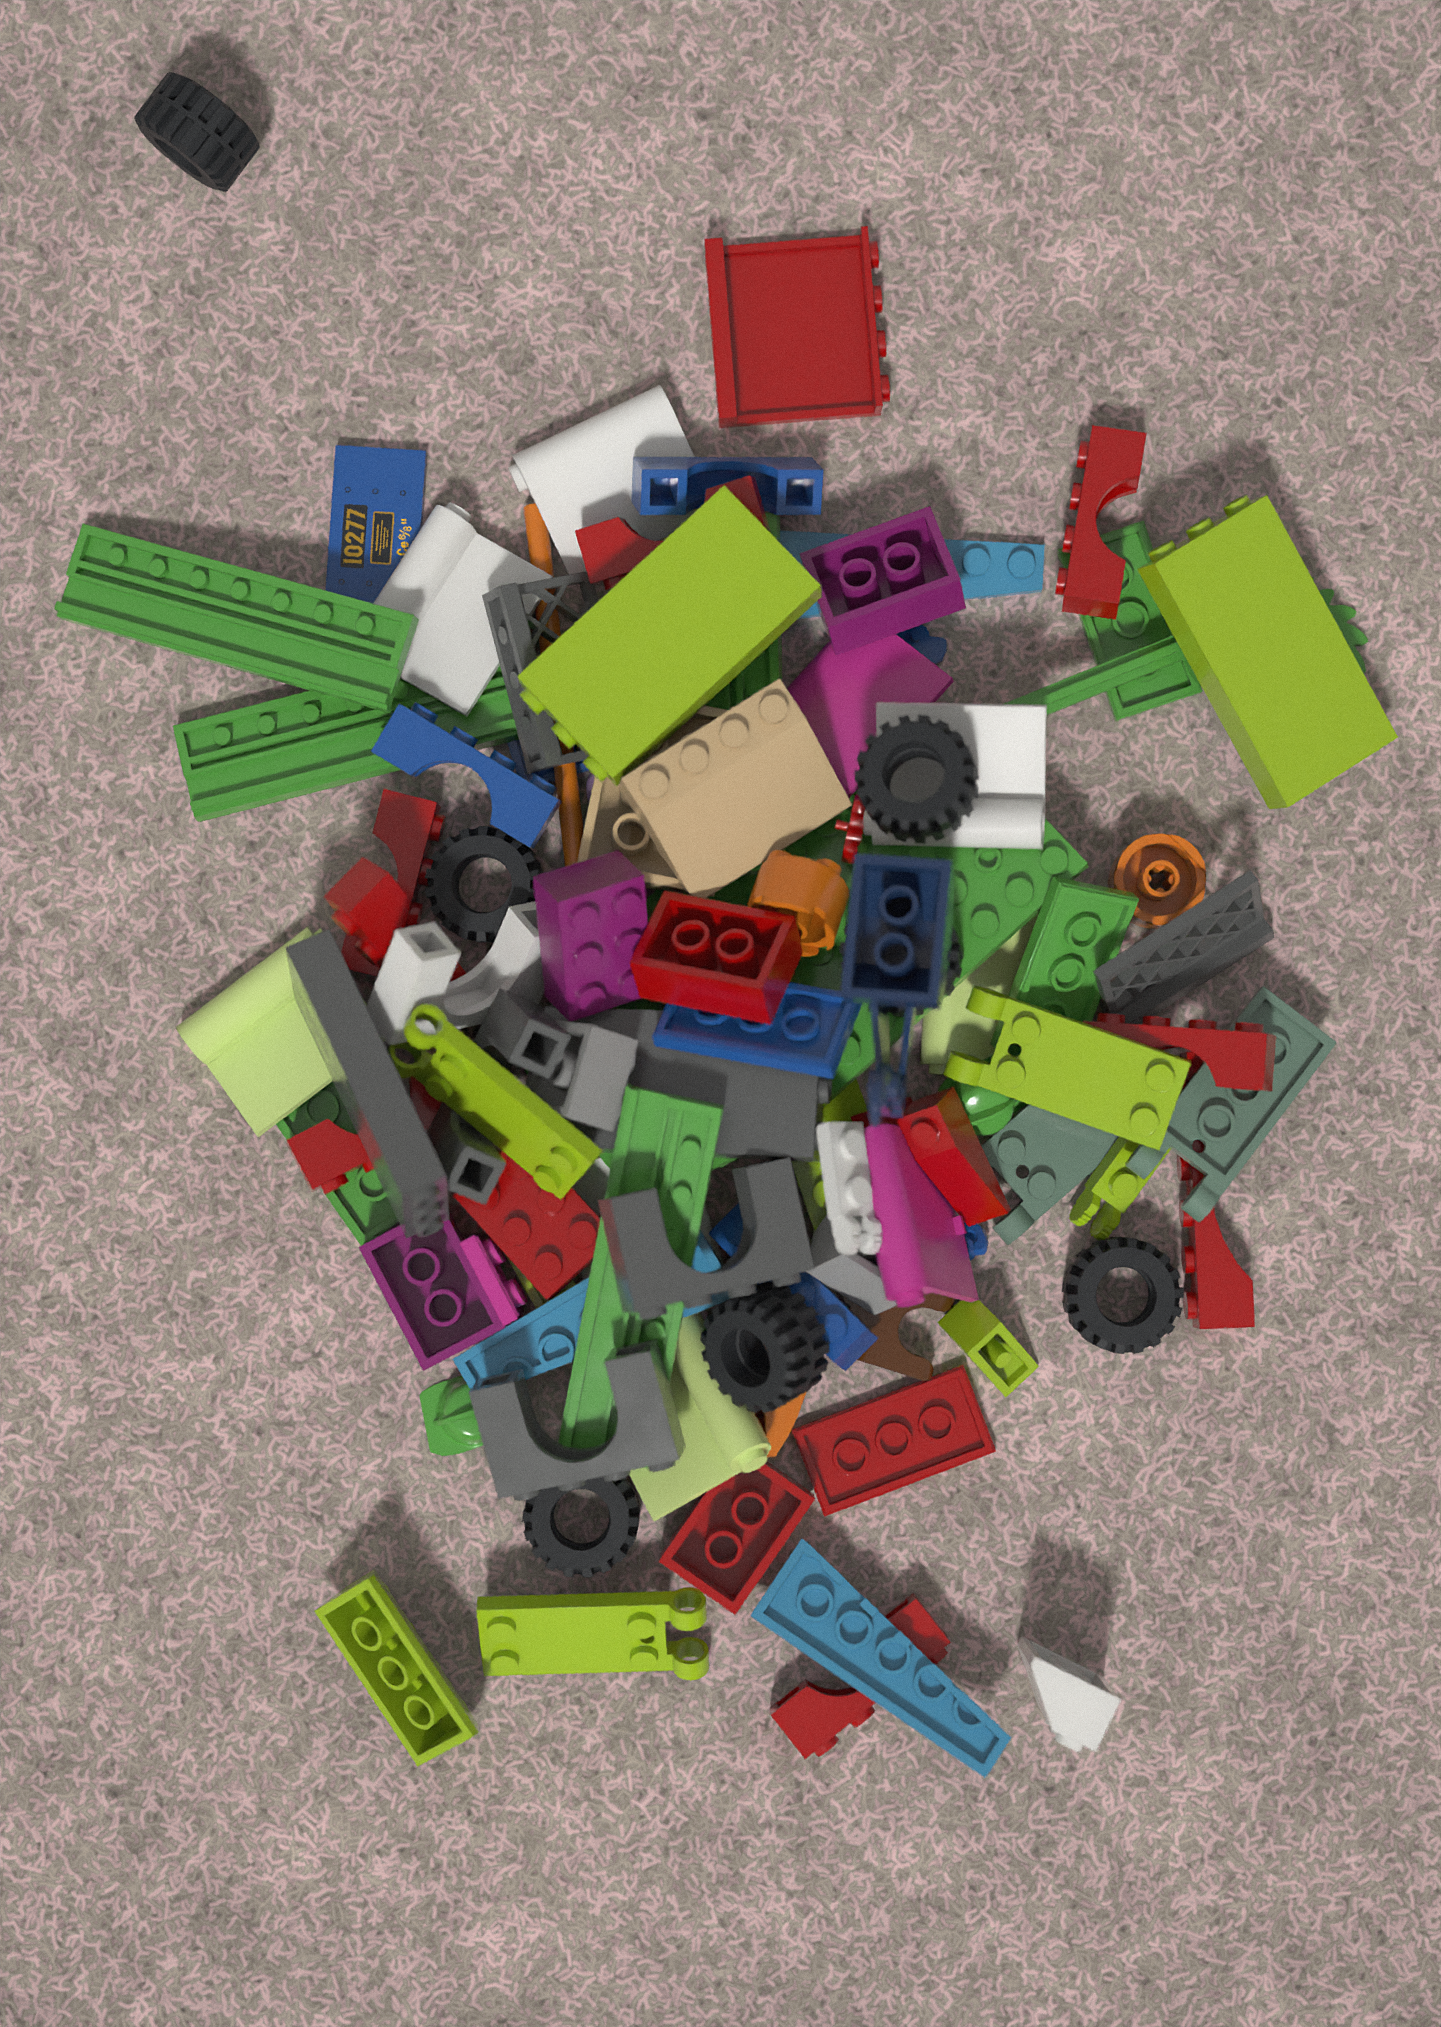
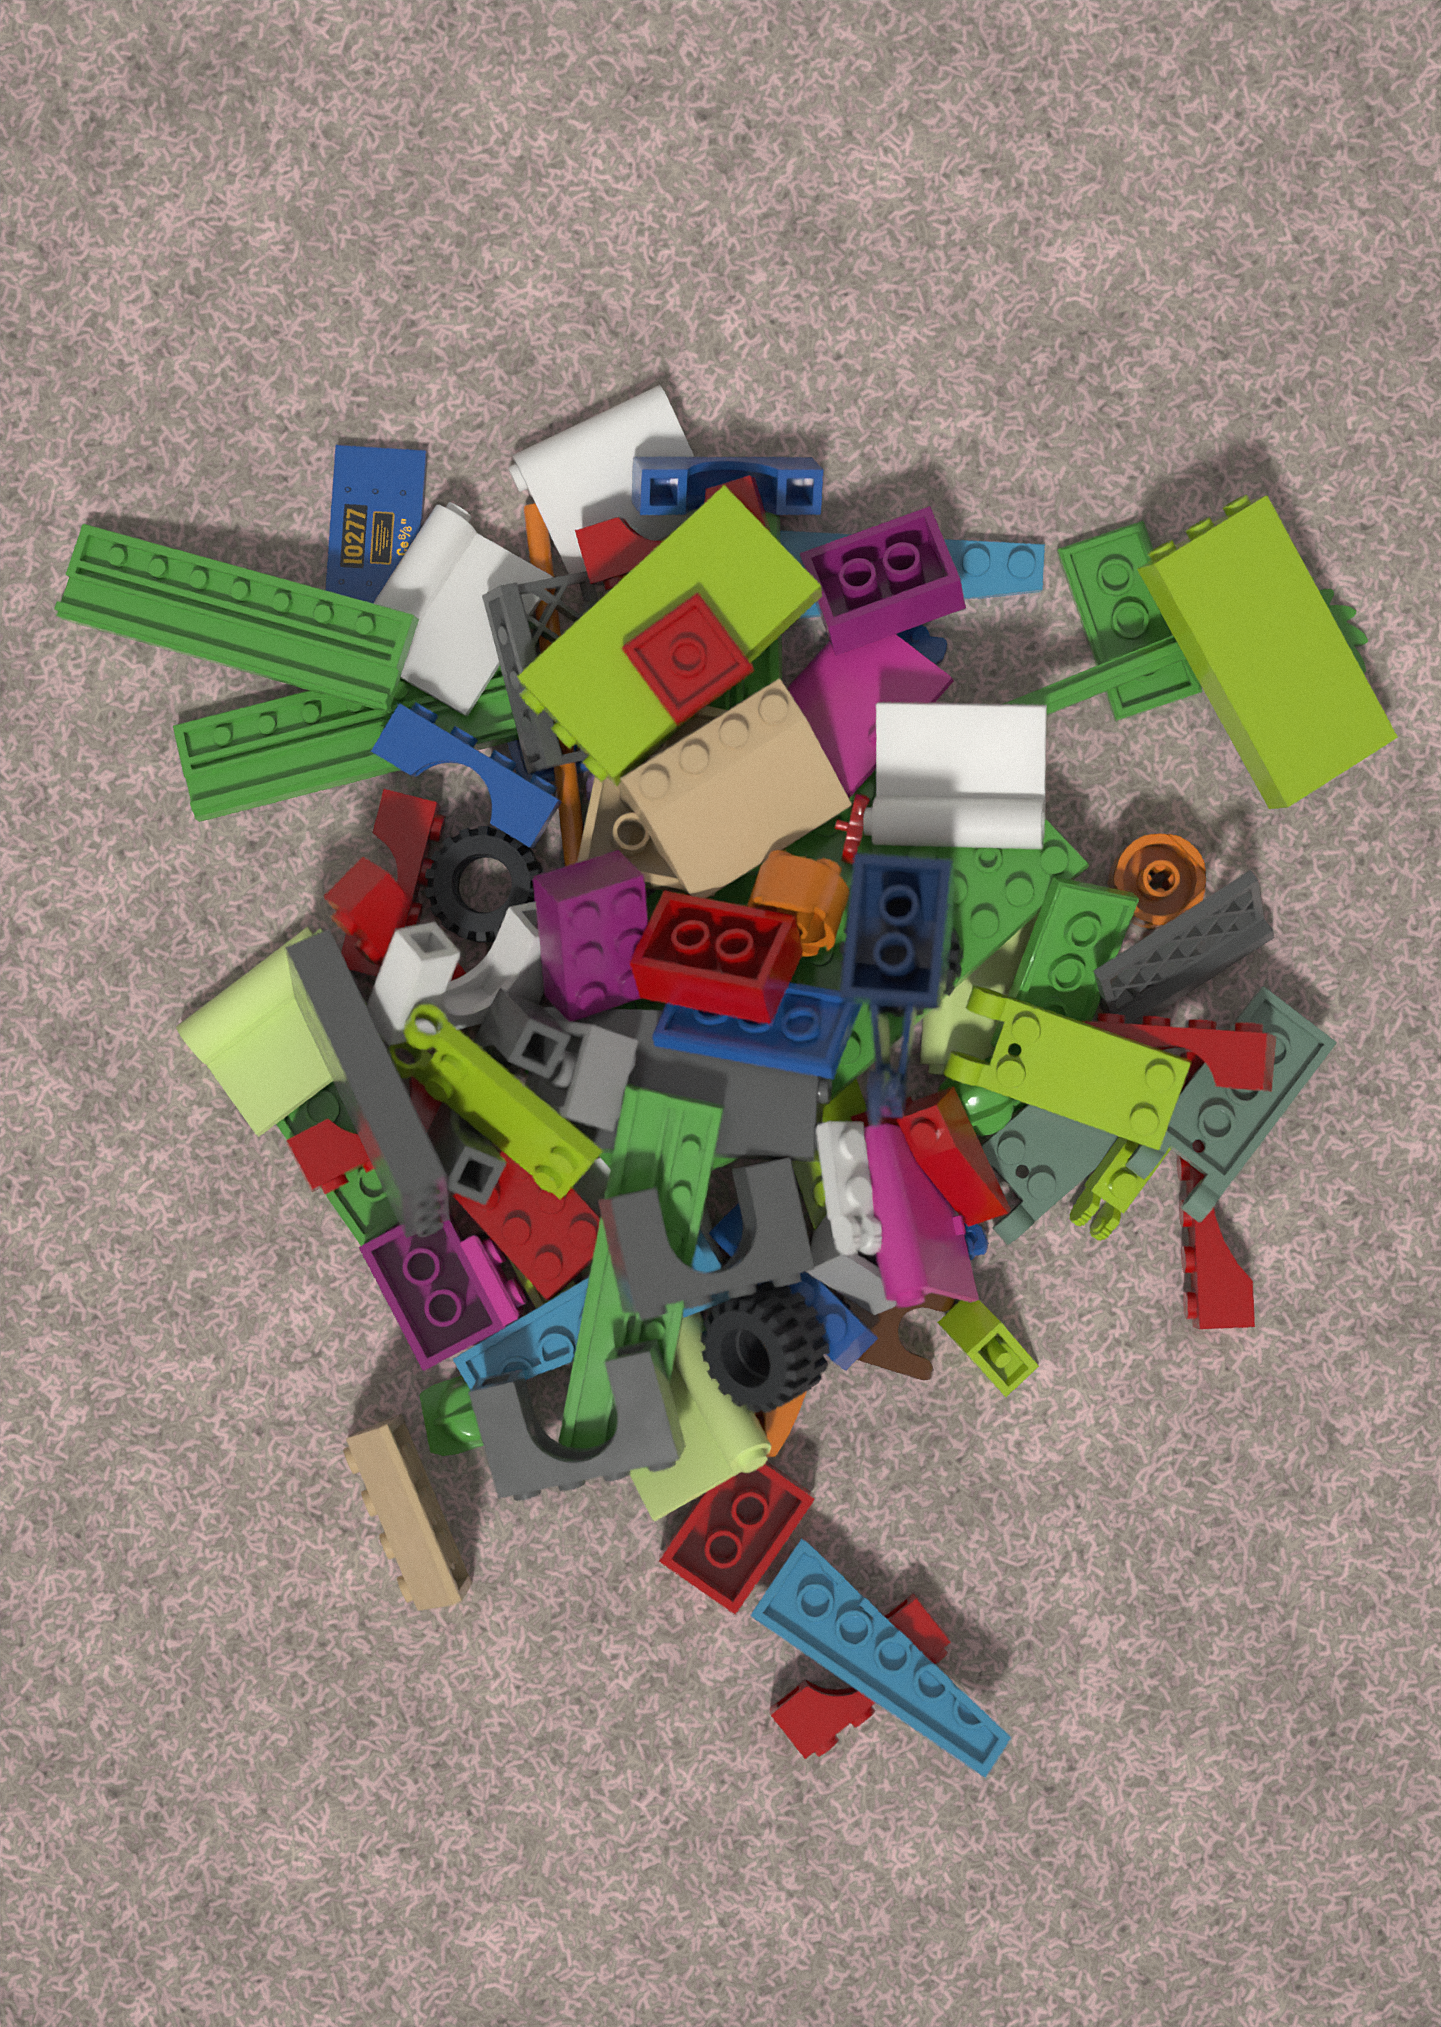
(197, 131): black tyre -> none
(397, 1668): lime slope -> none
(409, 1515): none -> tan slope
(583, 1557): black tyre -> none
(592, 1633): lime hinge -> none
(687, 659): none -> red tile
(796, 330): red panel -> none
(893, 1440): red tile -> none
(900, 745): black tyre -> none
(1071, 1697): white slope -> none
(1094, 572): red arch -> none
(1162, 1300): black tyre -> none

